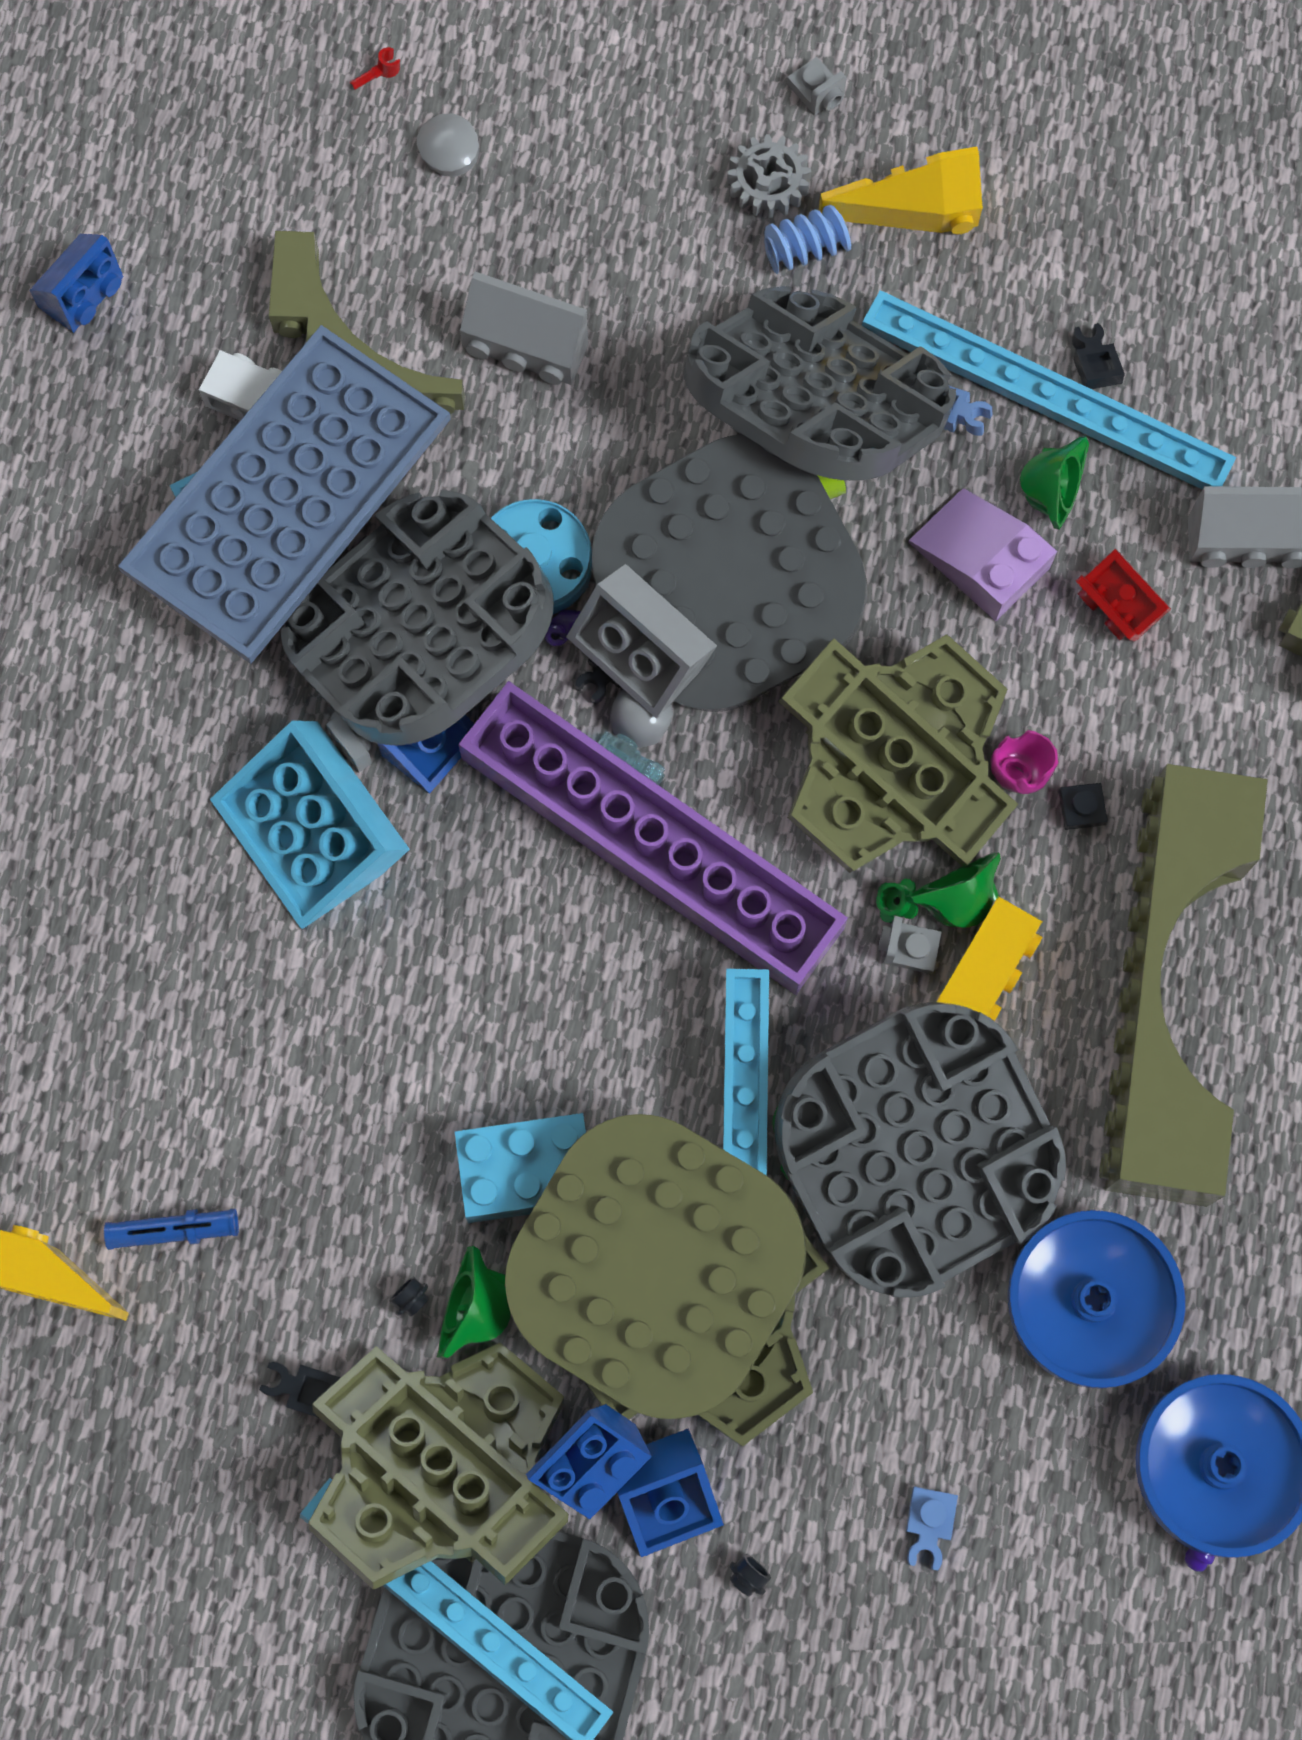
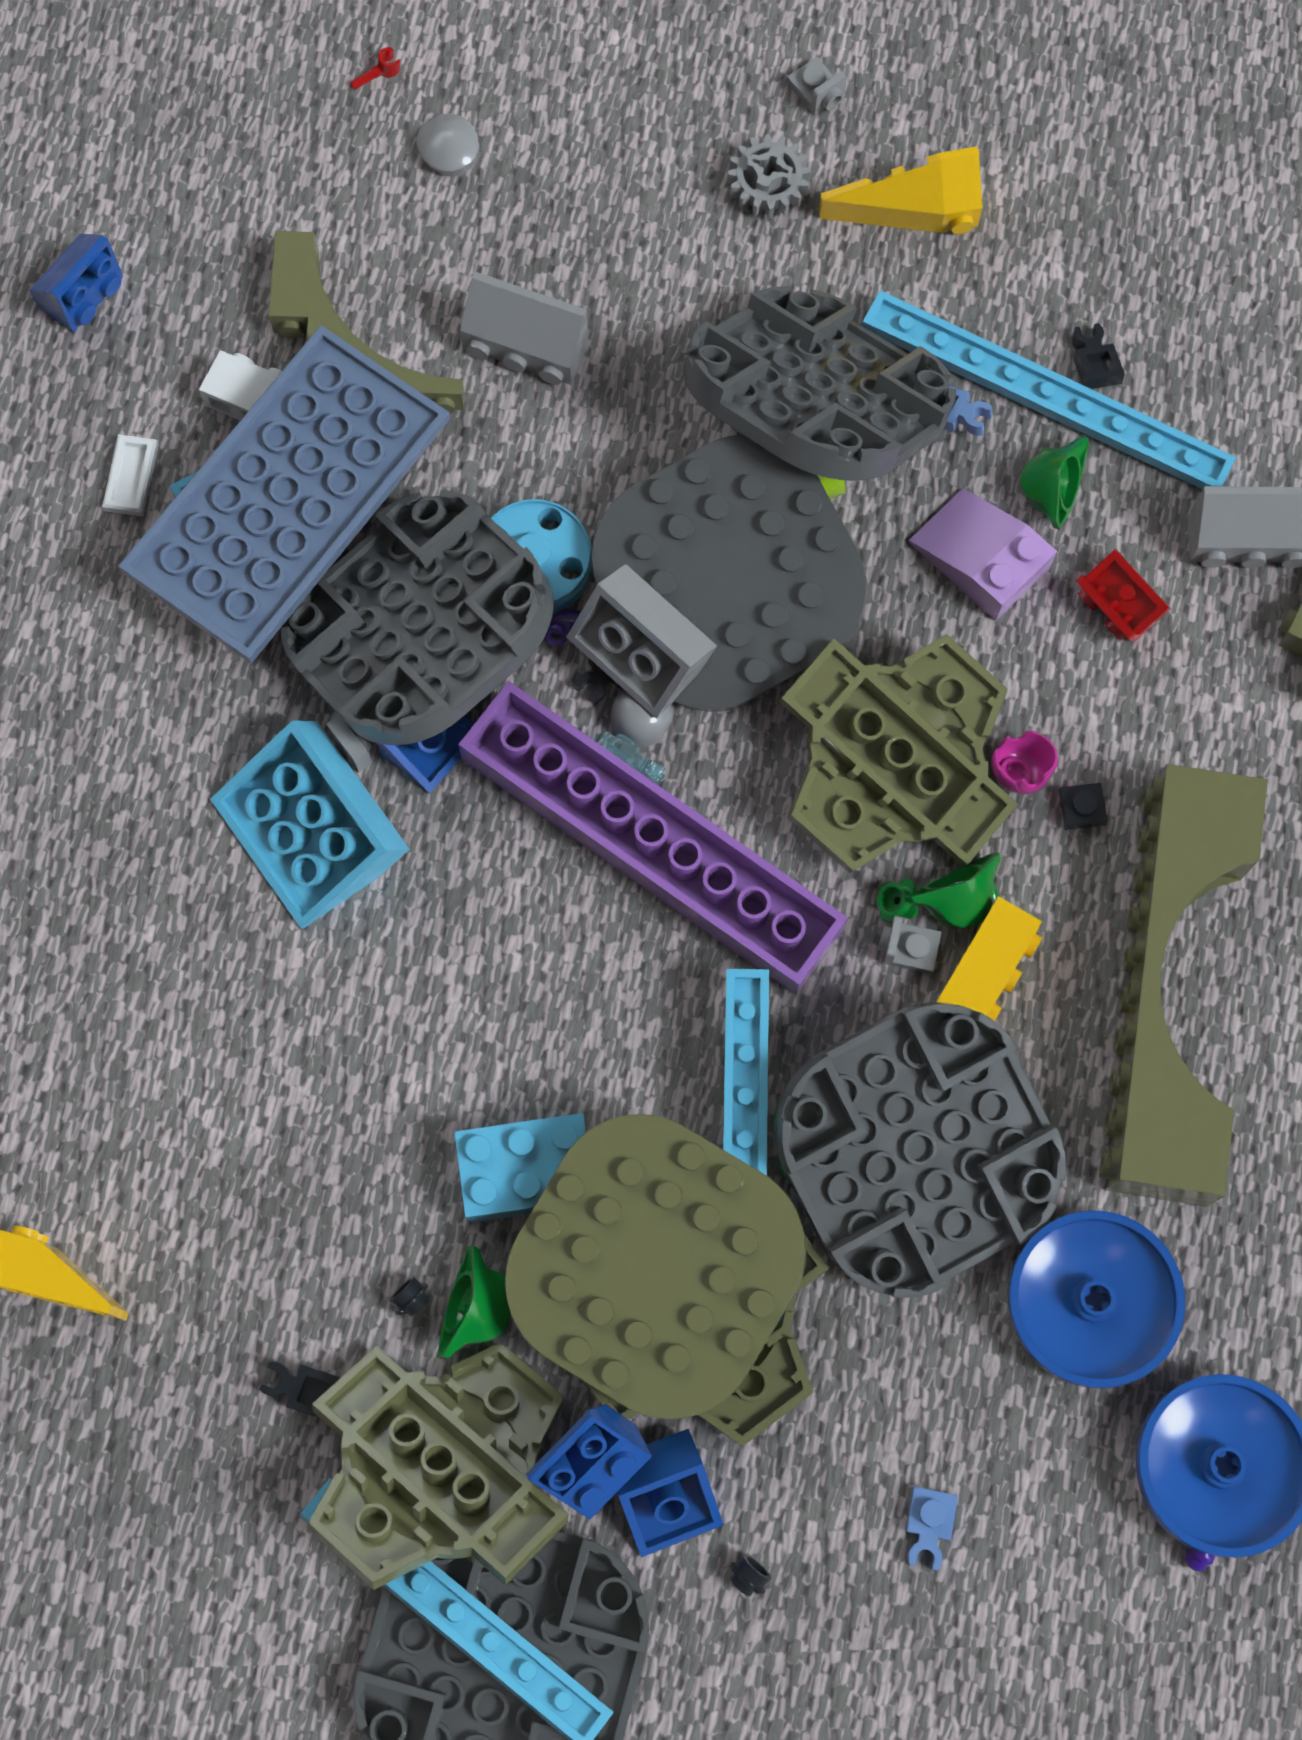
(121, 1233): blue pin -> none
(130, 475): none -> white tile
(806, 236): light blue piece -> none

